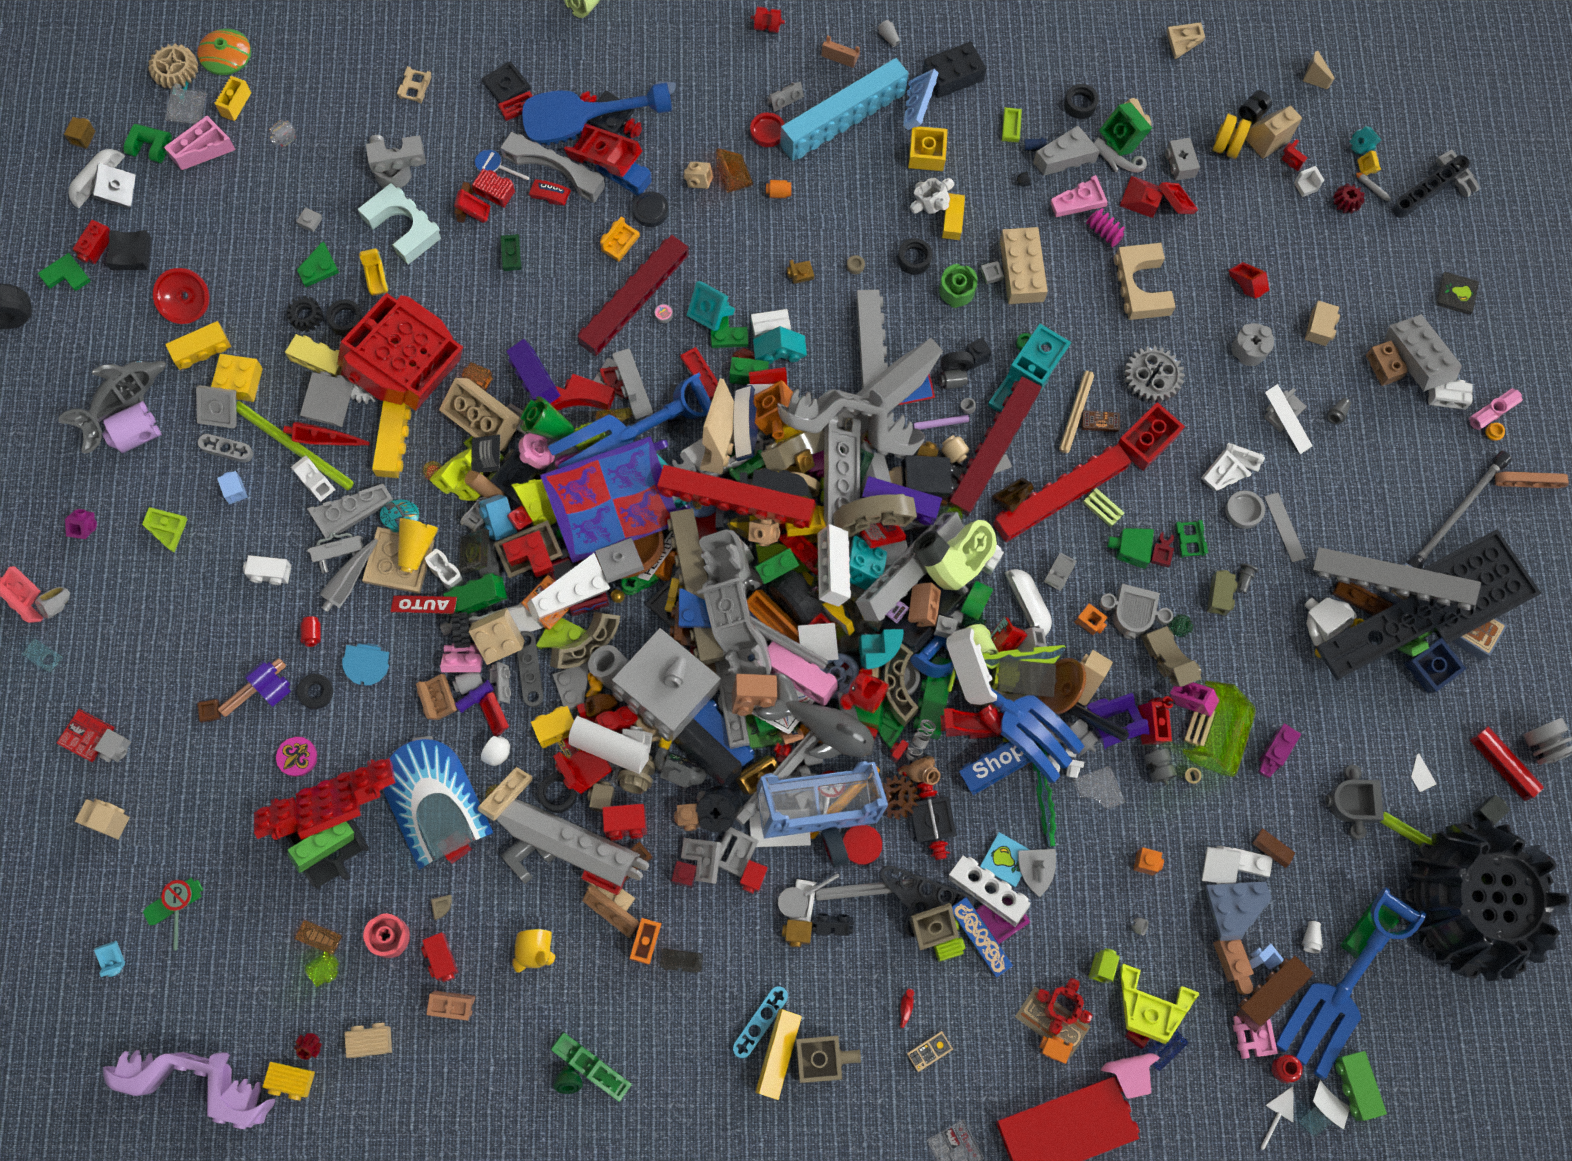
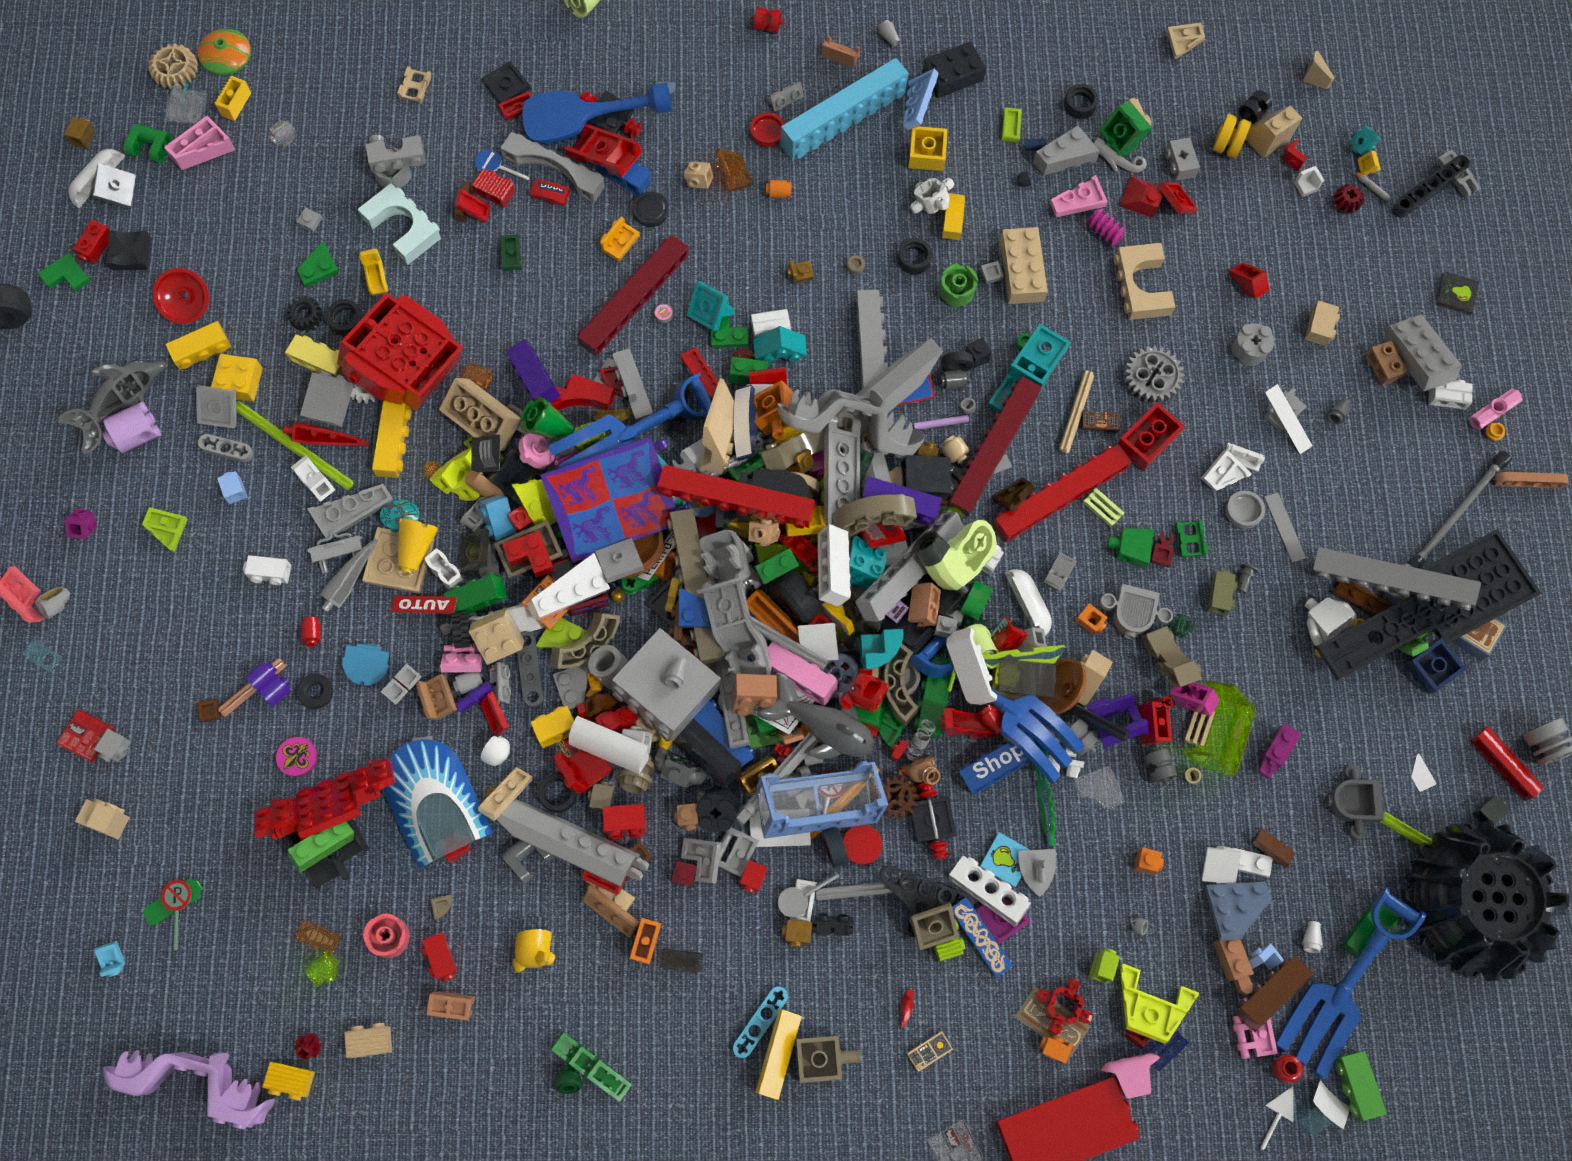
(401, 684): none -> light grey hips

